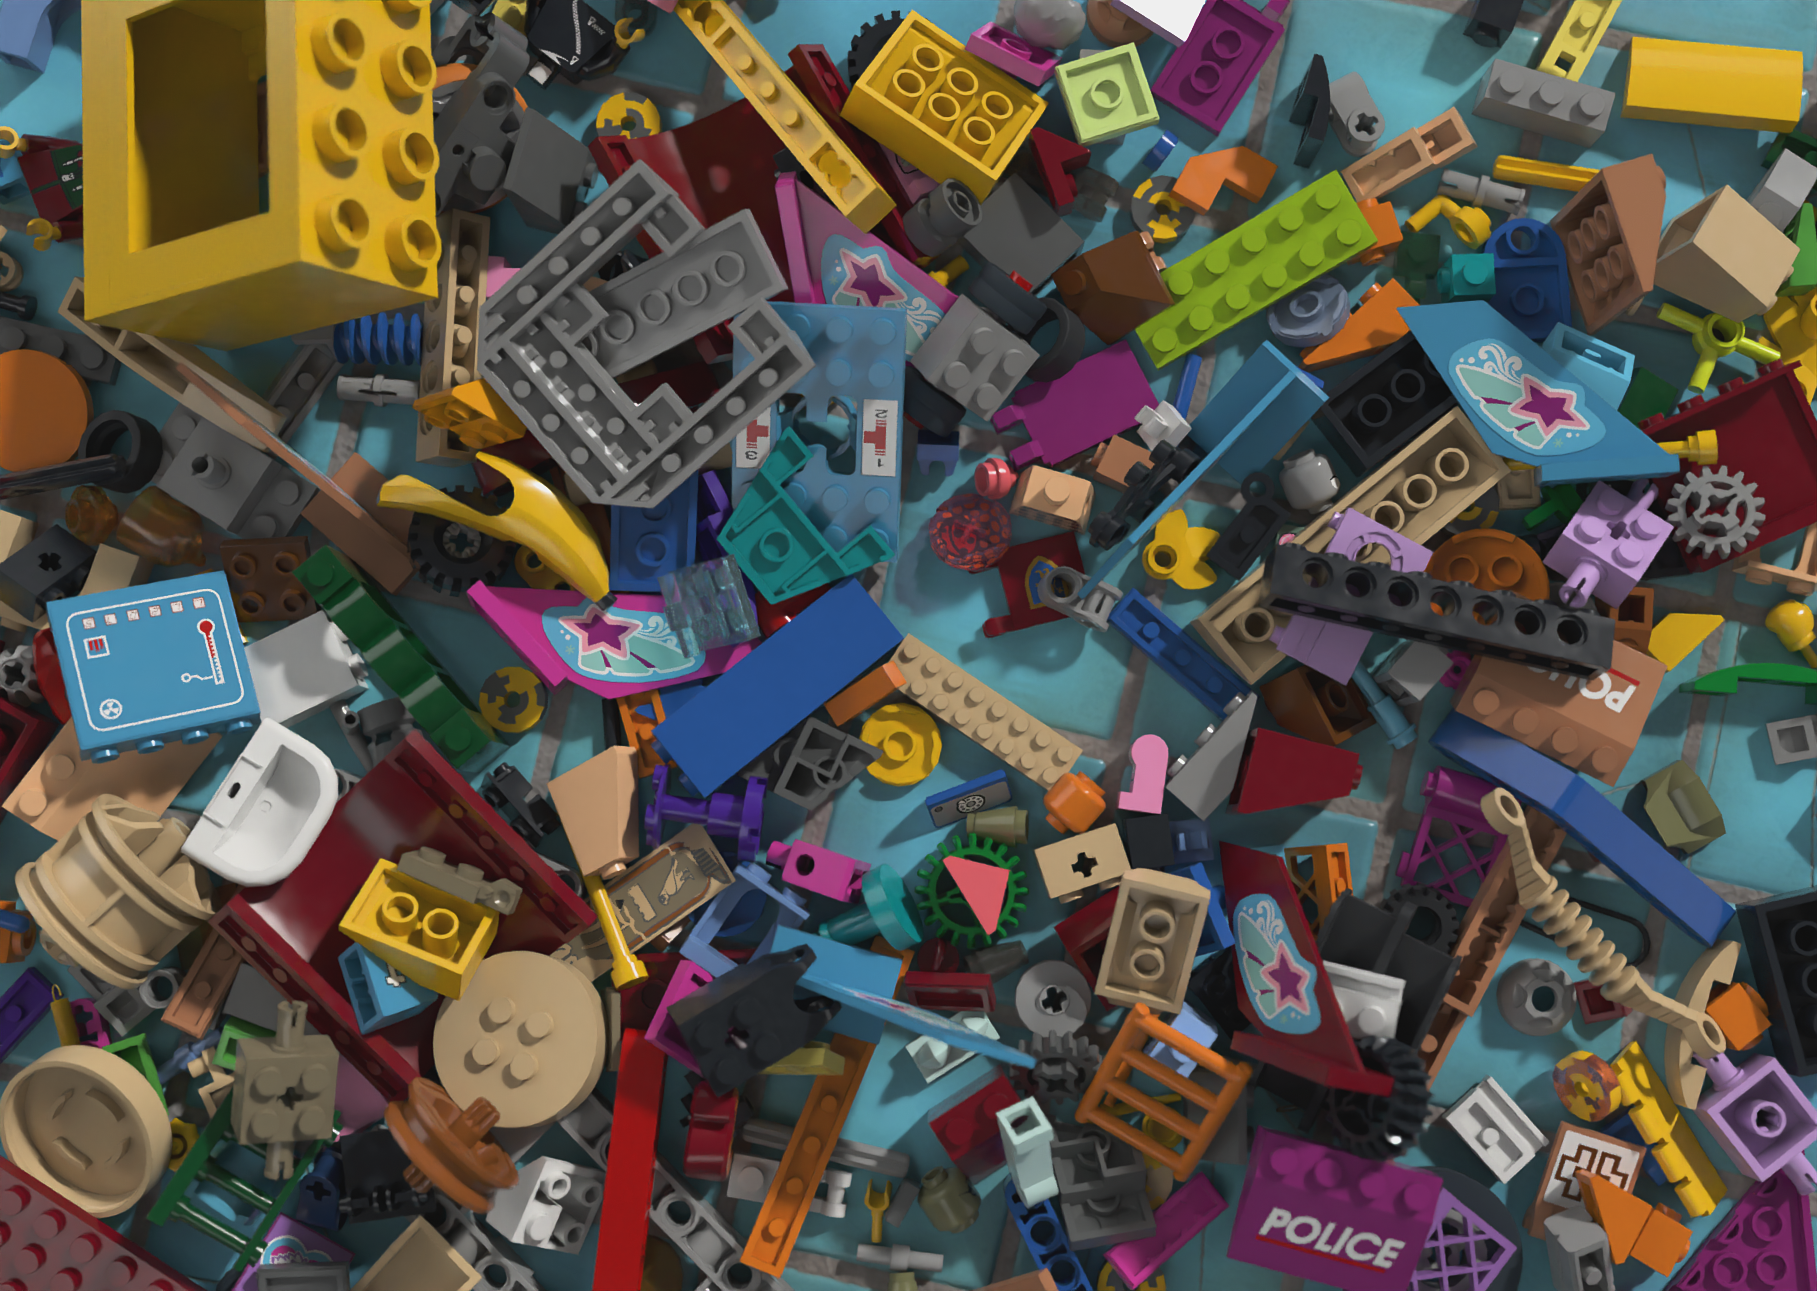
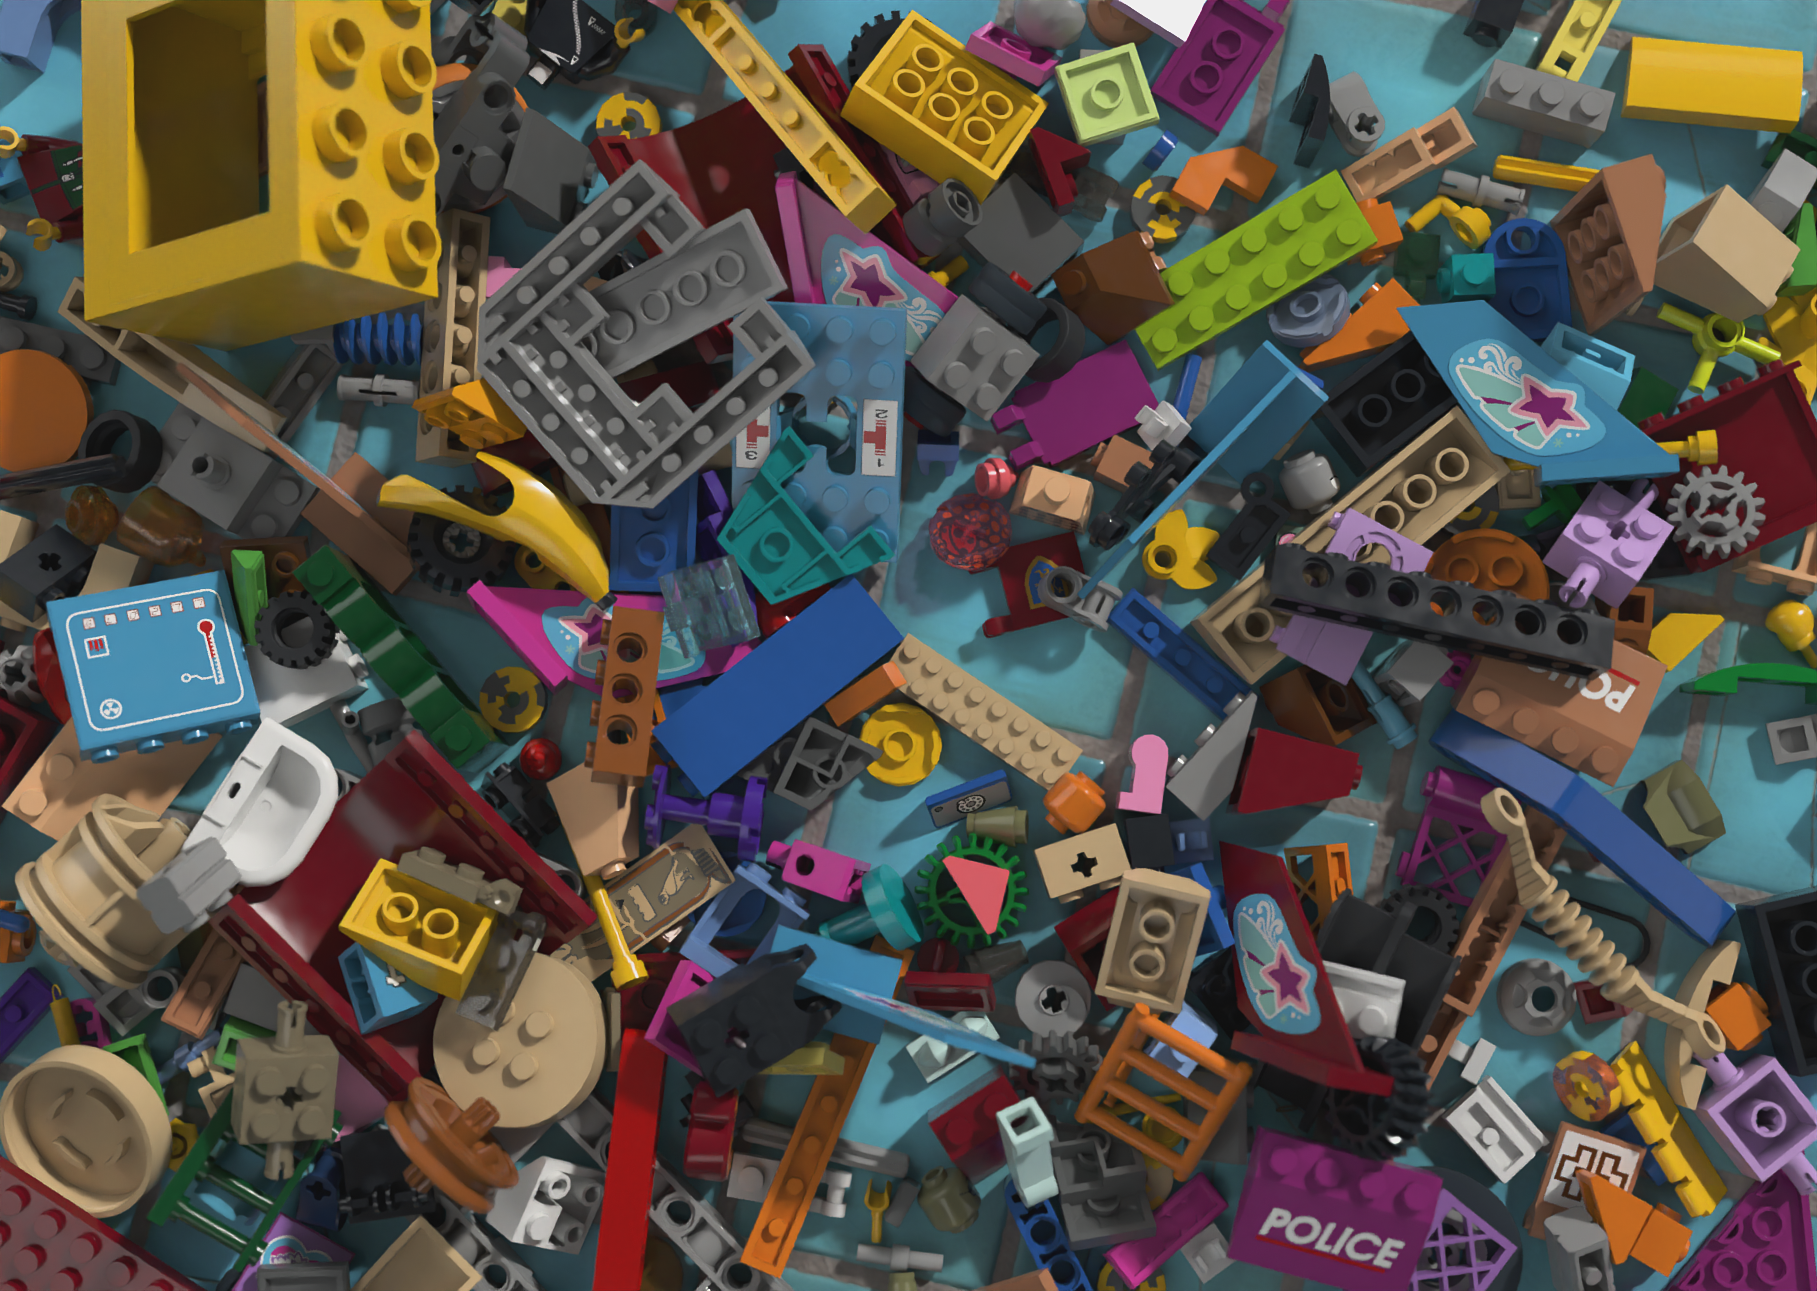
(189, 886): none -> light grey brick
(249, 590): none -> bright green slope
(271, 627): none -> black tyre
(502, 968): none -> clear smoke plate
(540, 759): none -> red plate
(641, 632): none -> dark orange brick
(1207, 1252): none -> white tile
(1474, 1059): none -> white tile

